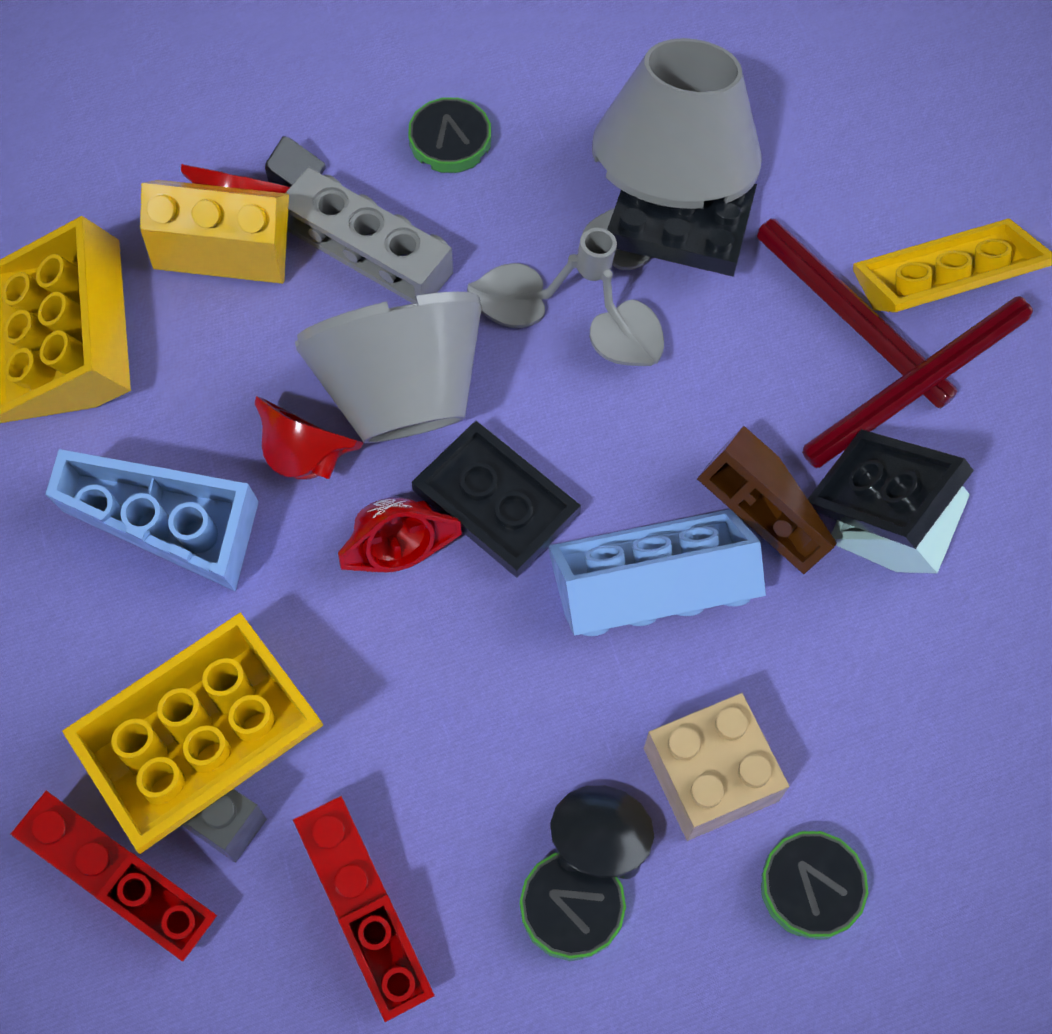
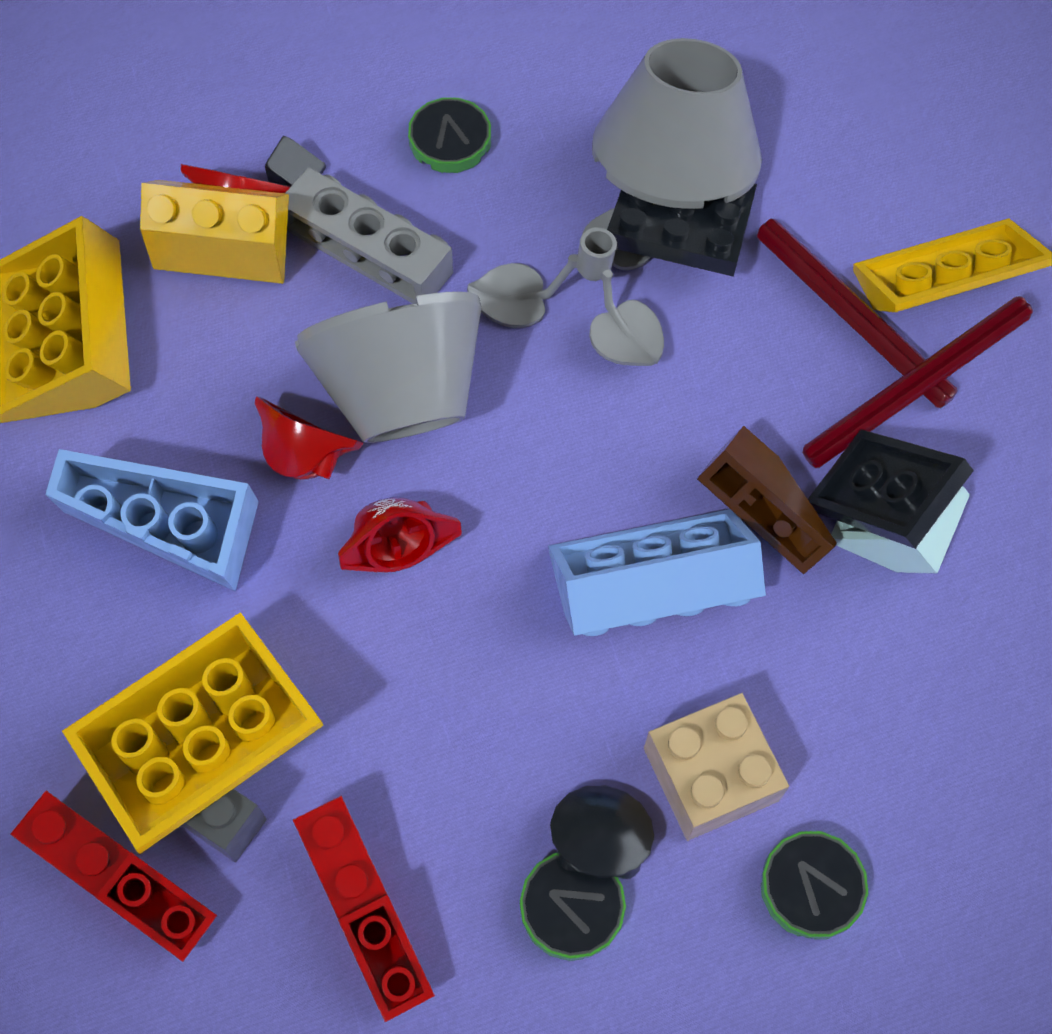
(497, 498): black plate -> none

